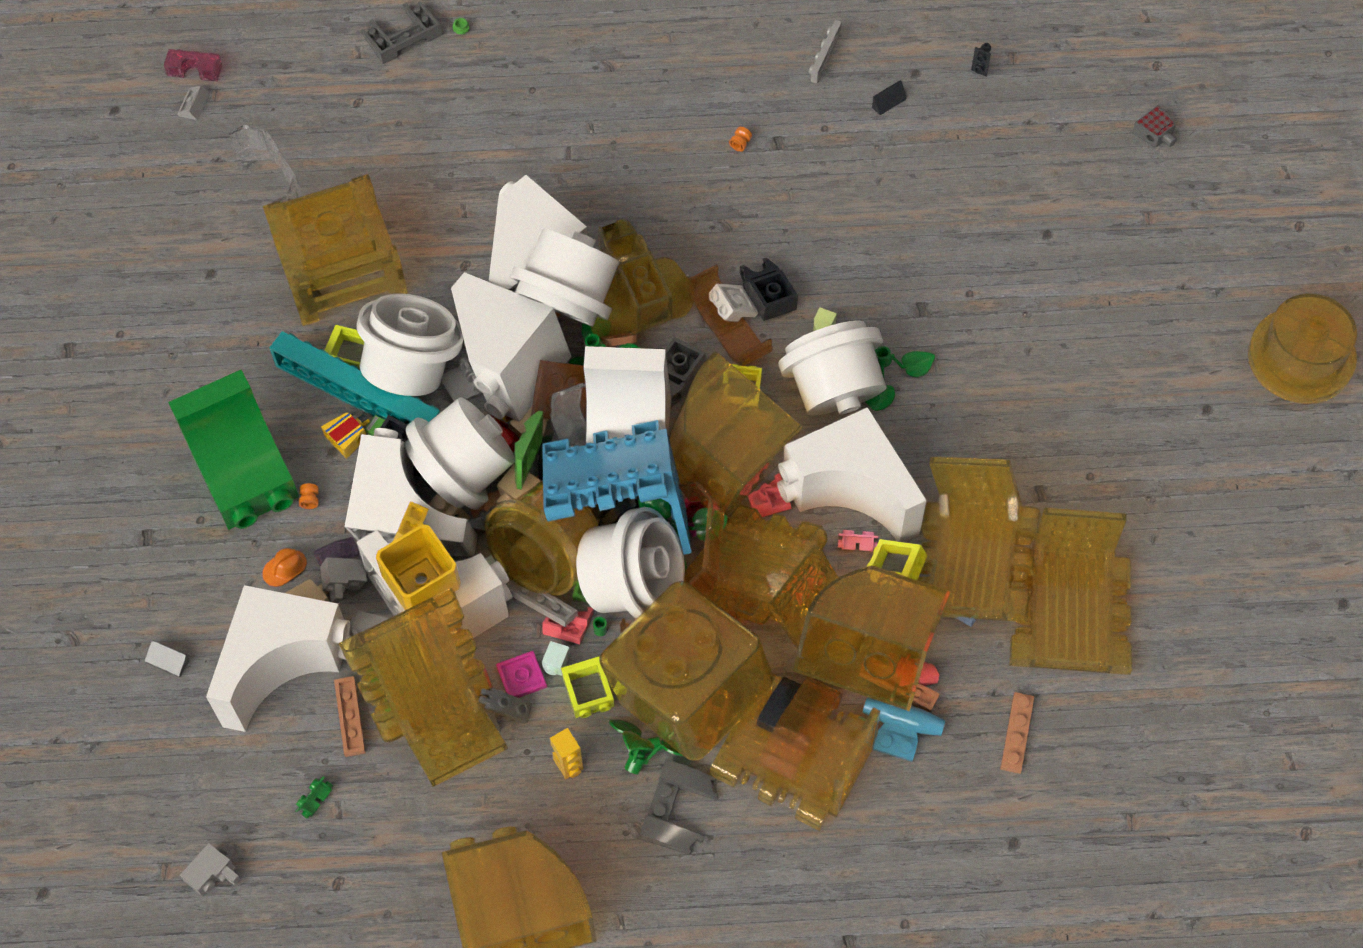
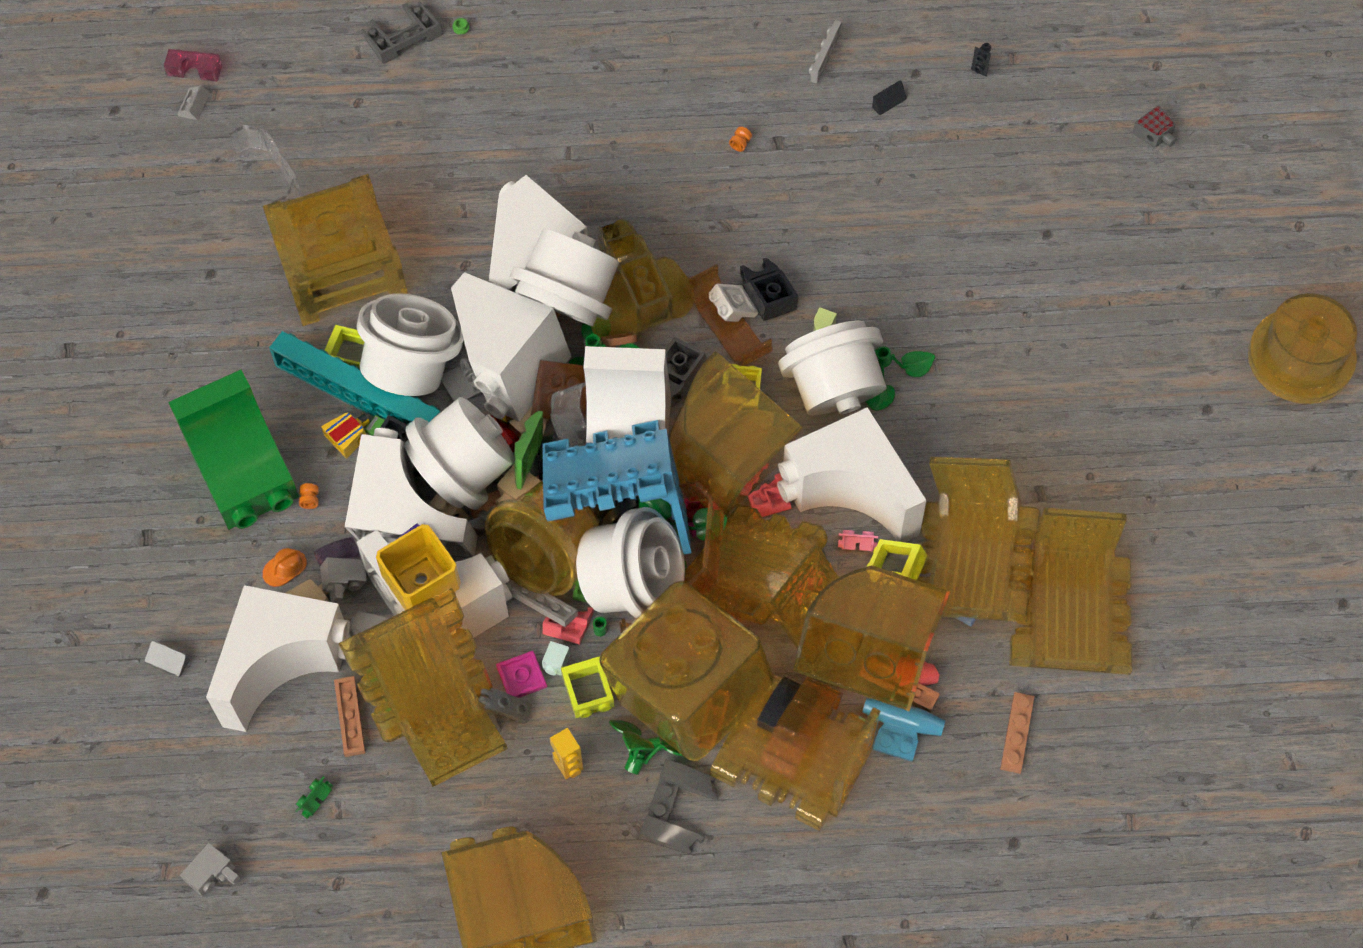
(412, 518): yellow hinge -> none

